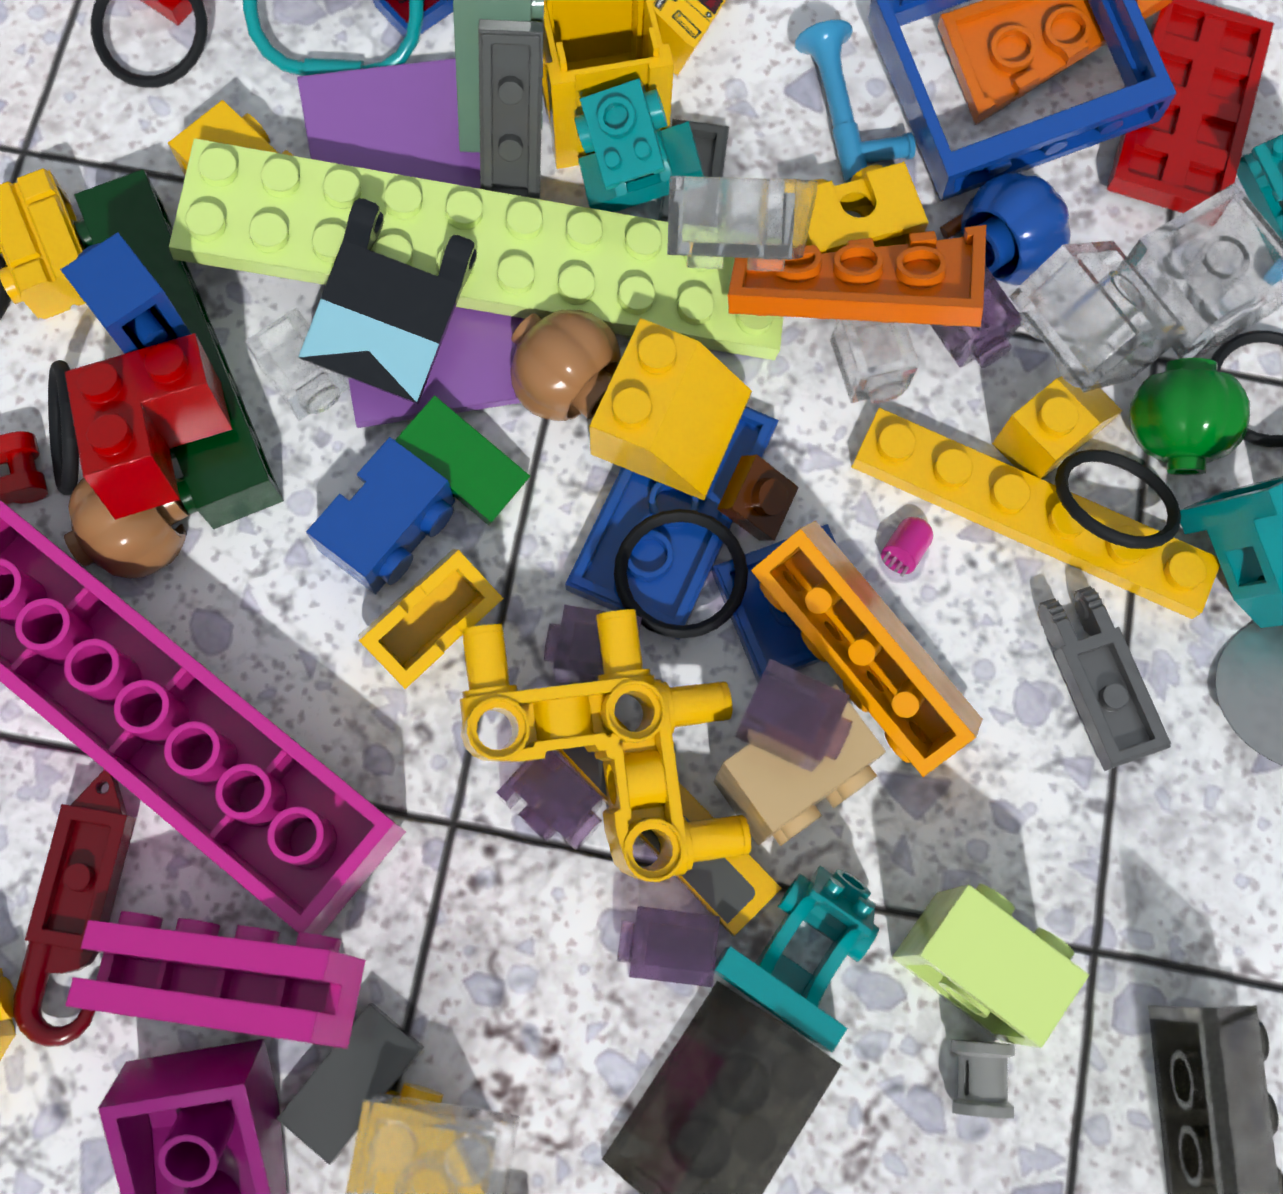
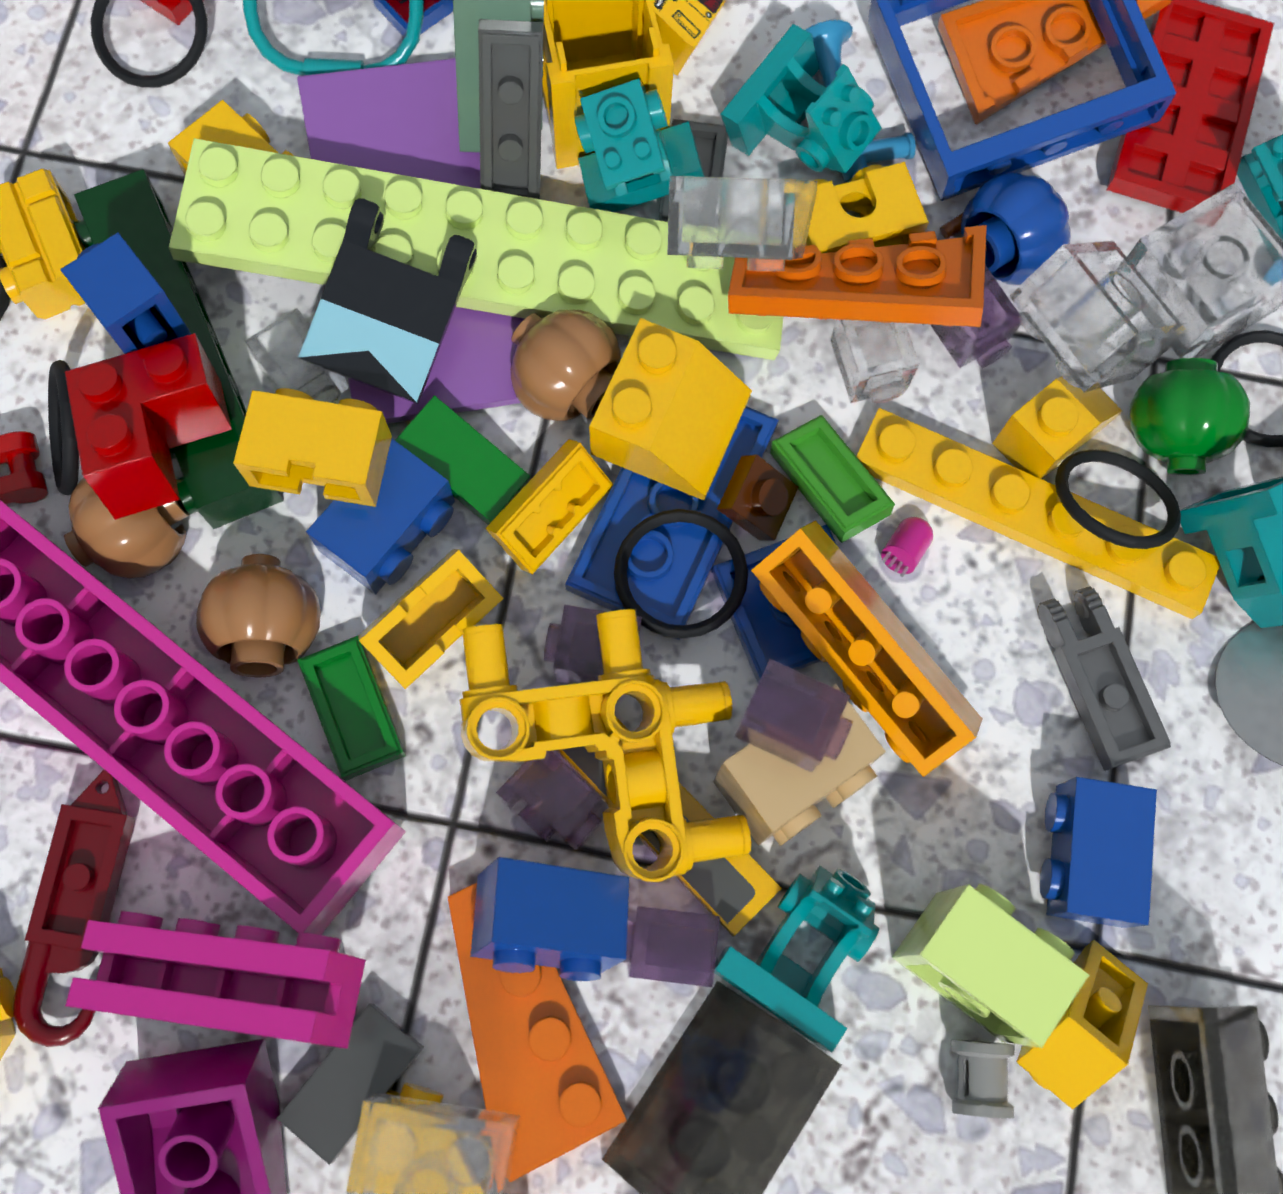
(254, 613): none -> medium nougat plant
(315, 442): none -> yellow brick
(351, 708): none -> green tile
(532, 1052): none -> orange wing
(550, 506): none -> yellow plate
(550, 919): none -> blue brick
(785, 94): none -> teal tile
(831, 478): none -> bright green tile
(1093, 1034): none -> yellow slope
(1099, 852): none -> blue brick

